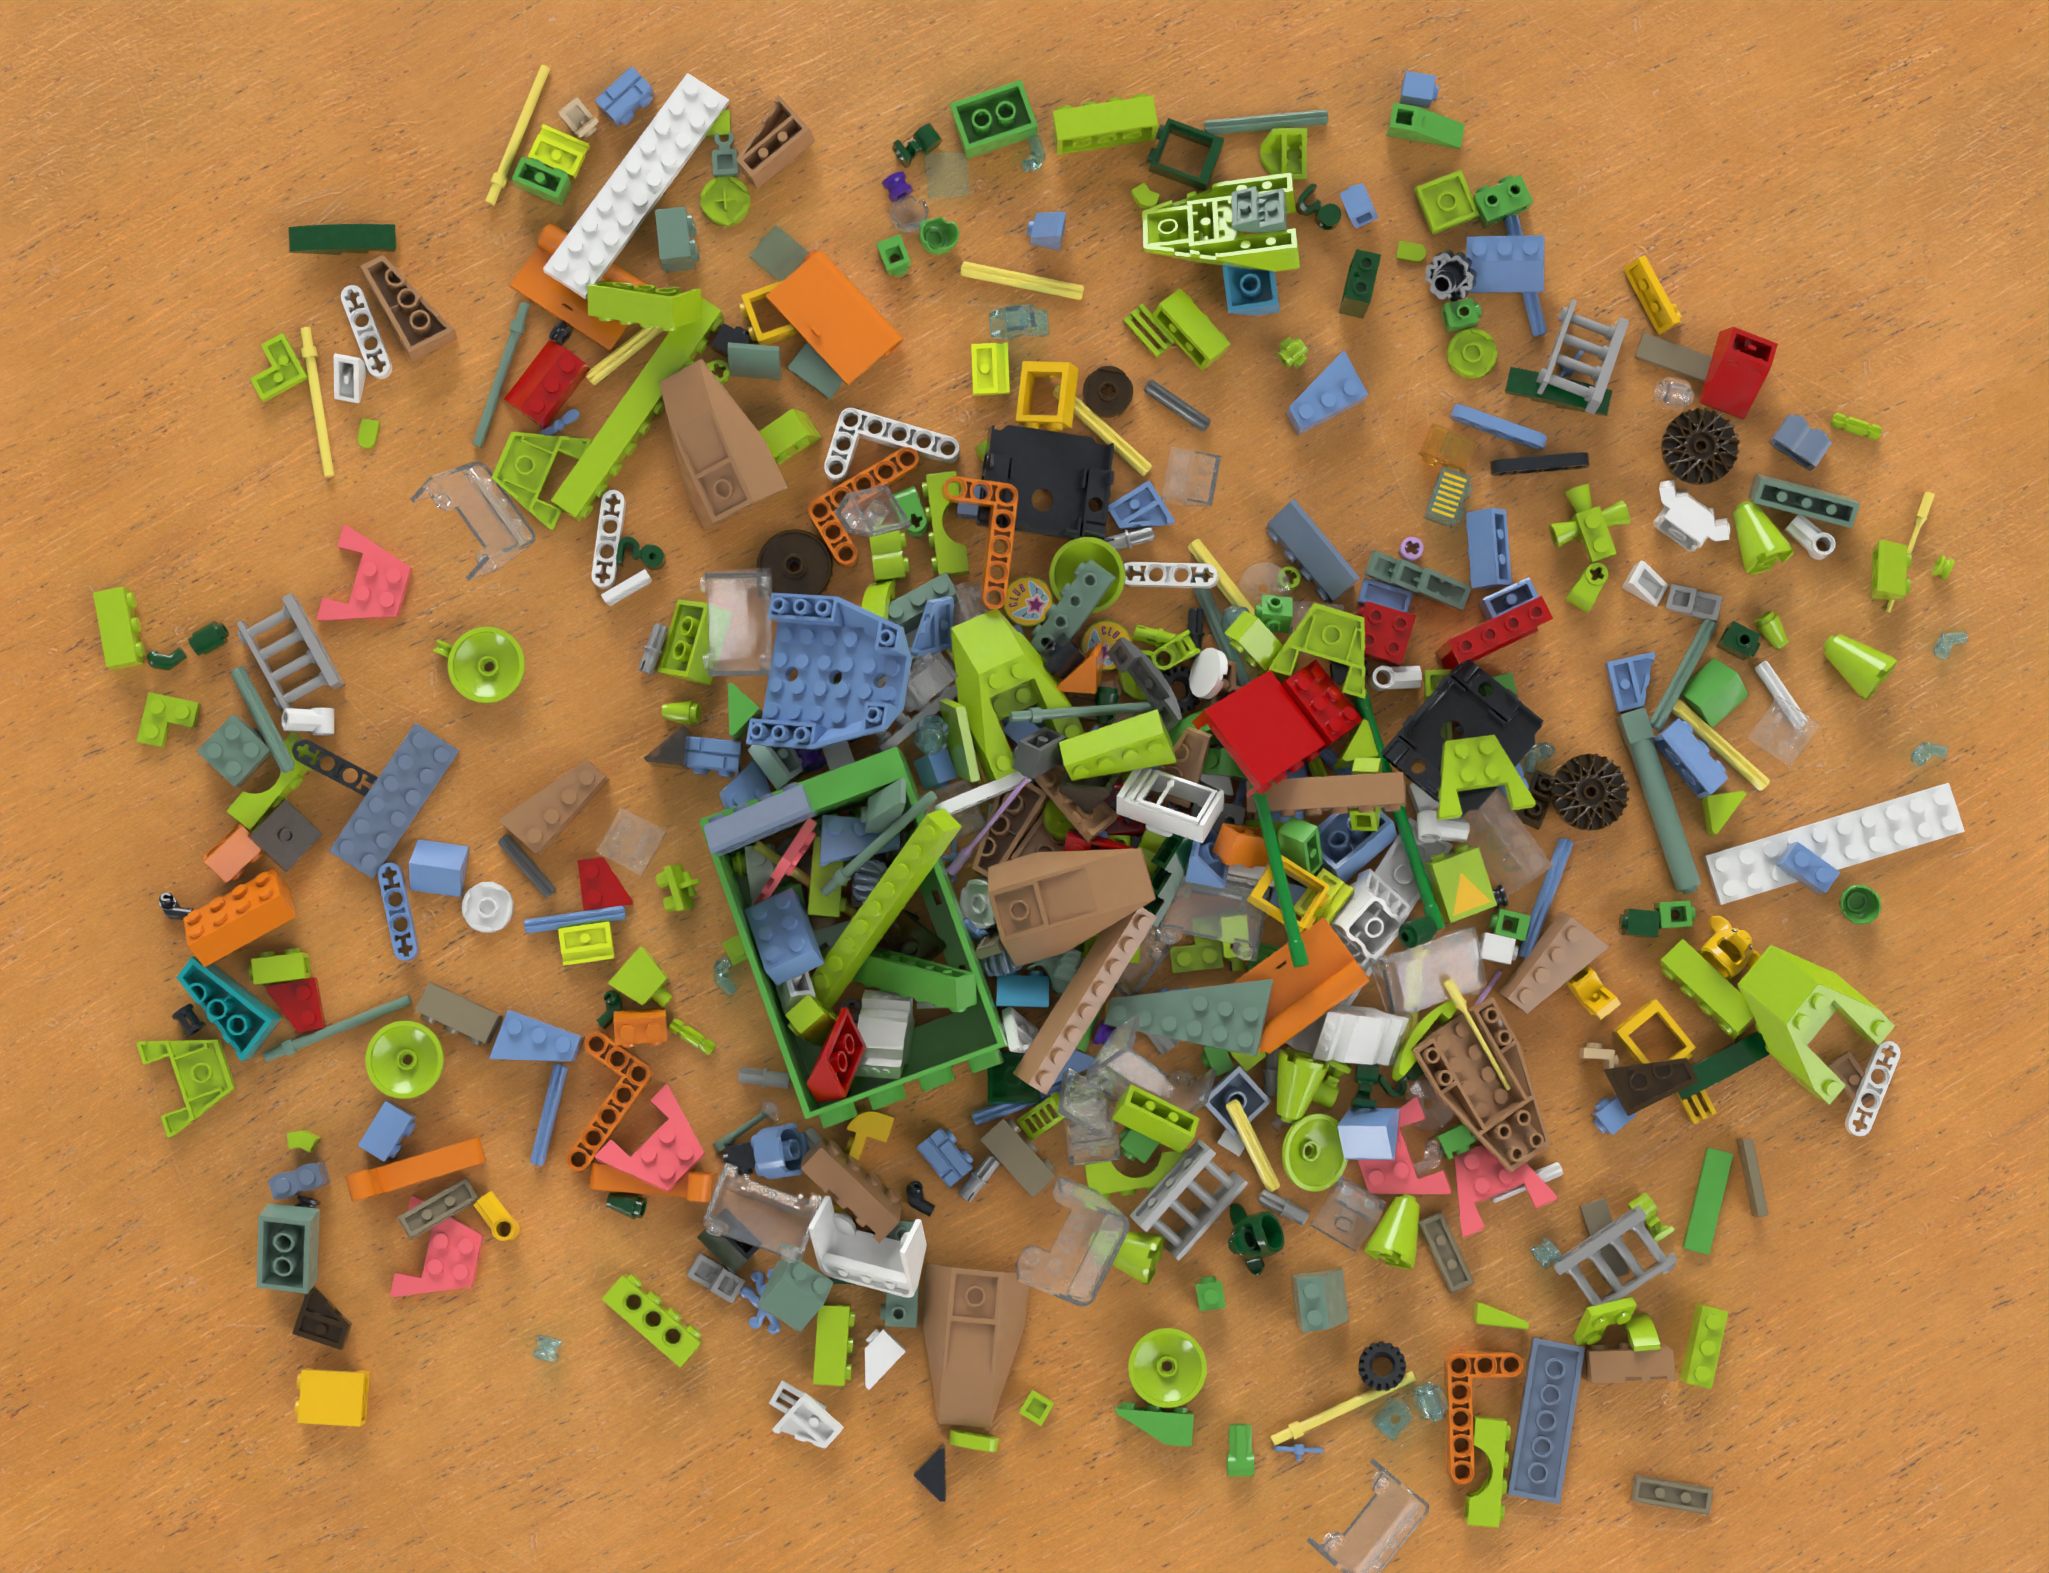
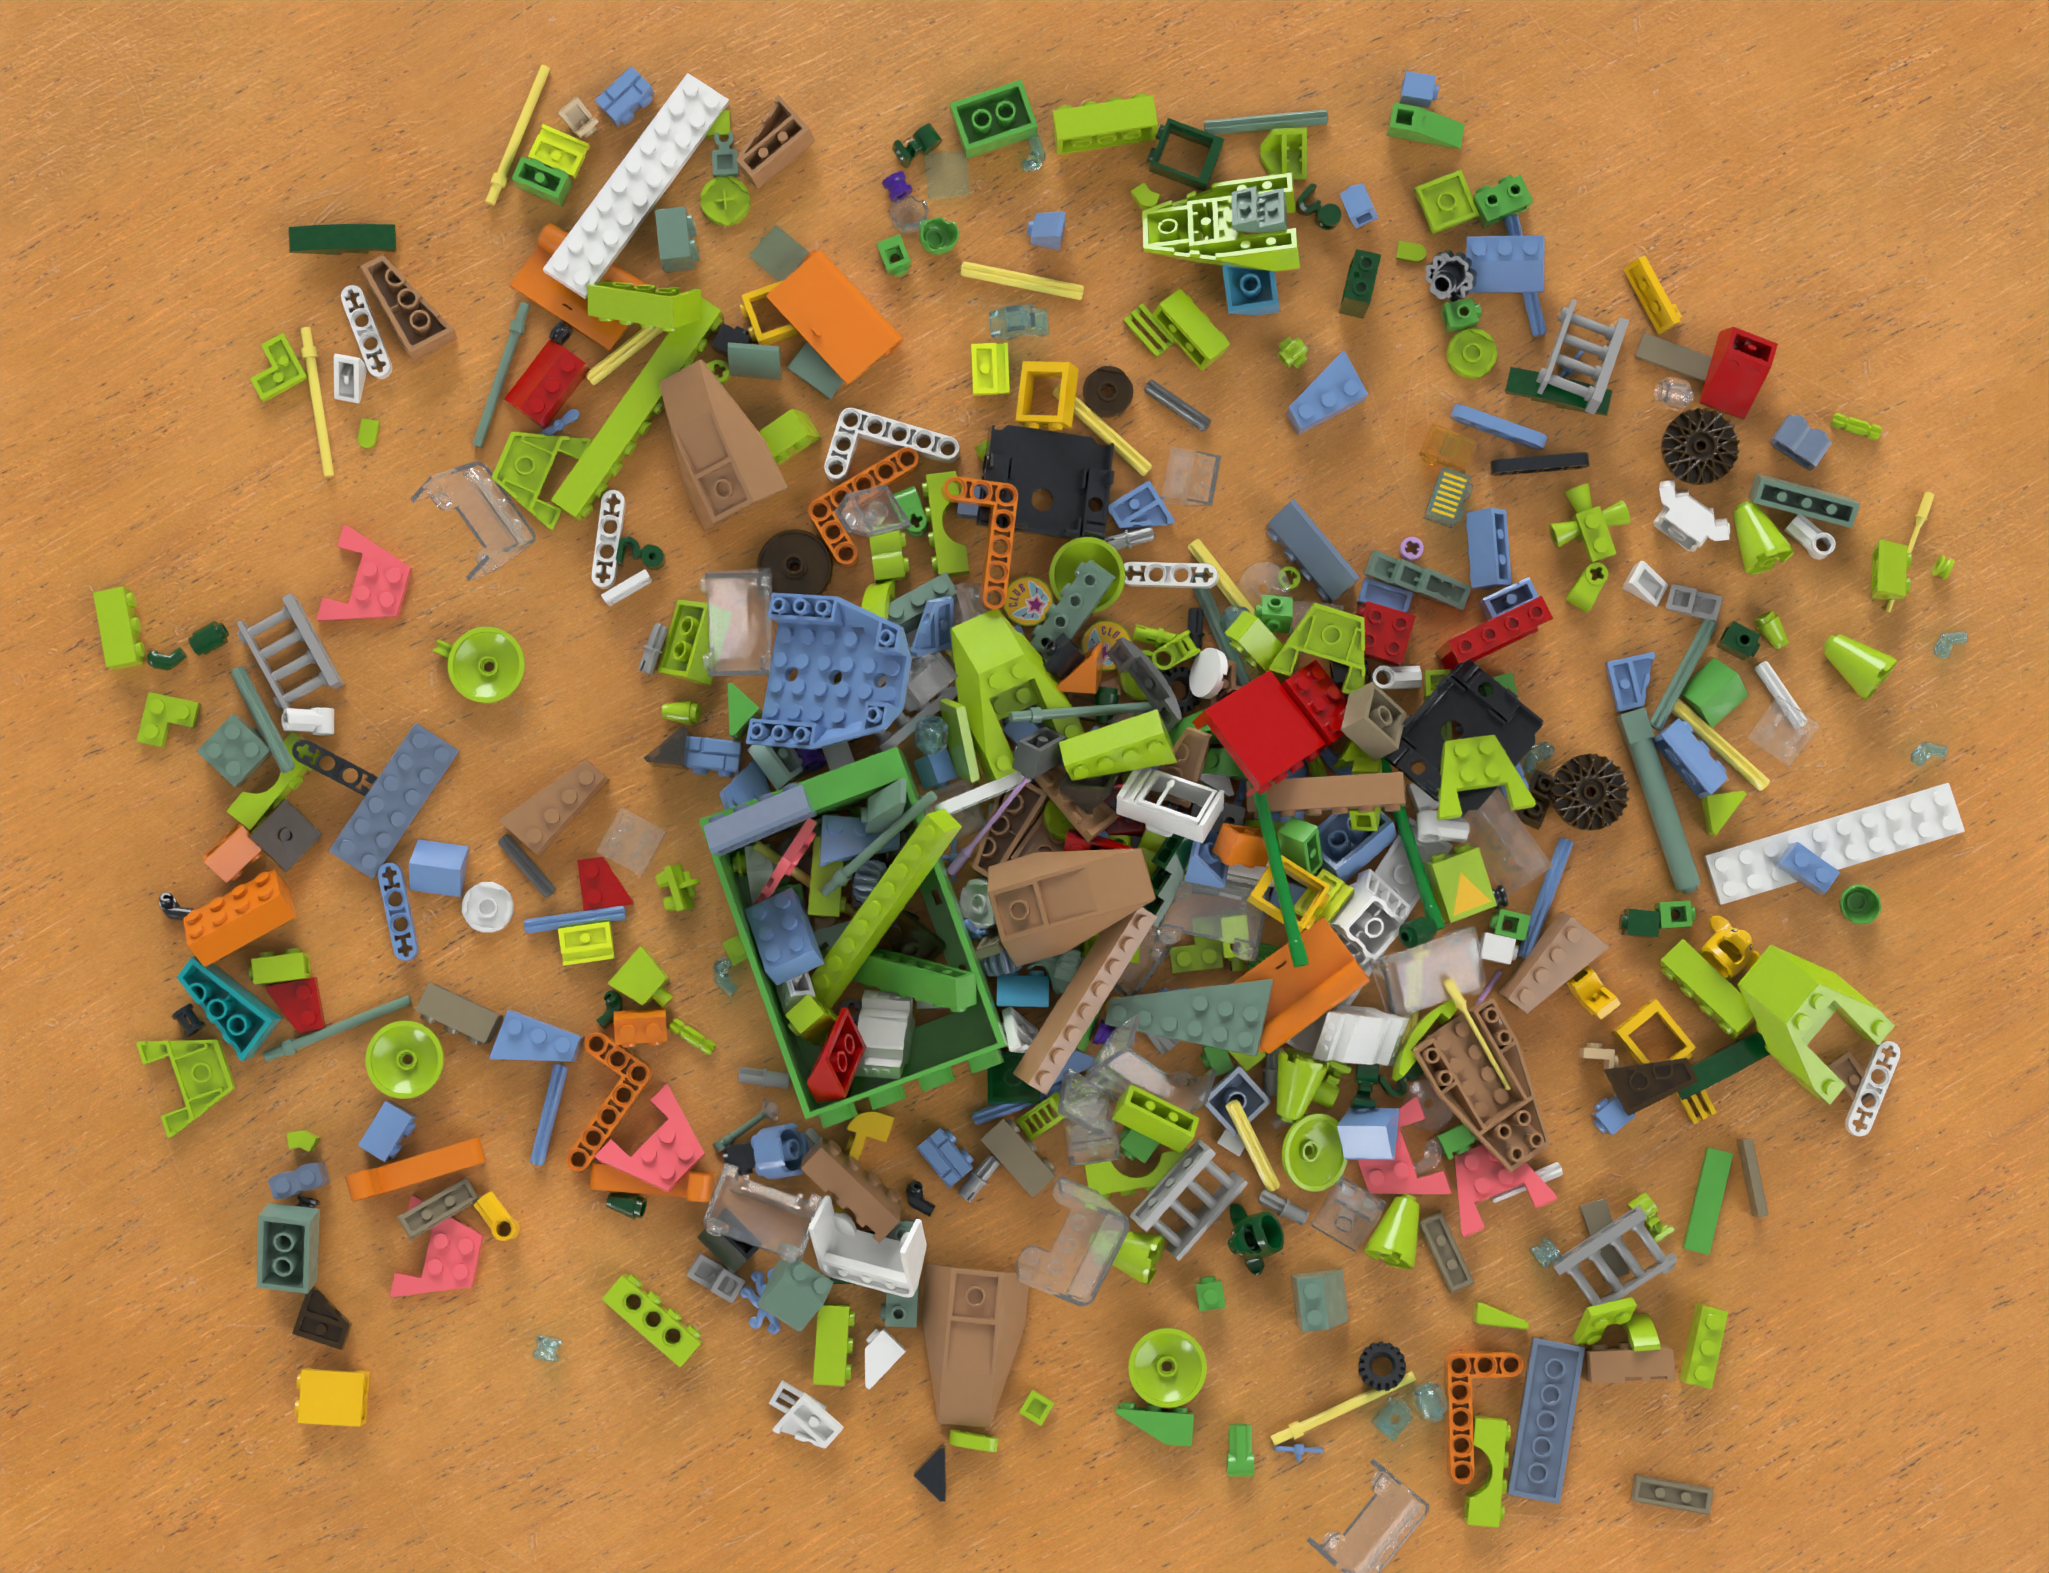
(1373, 721): none -> dark tan brick

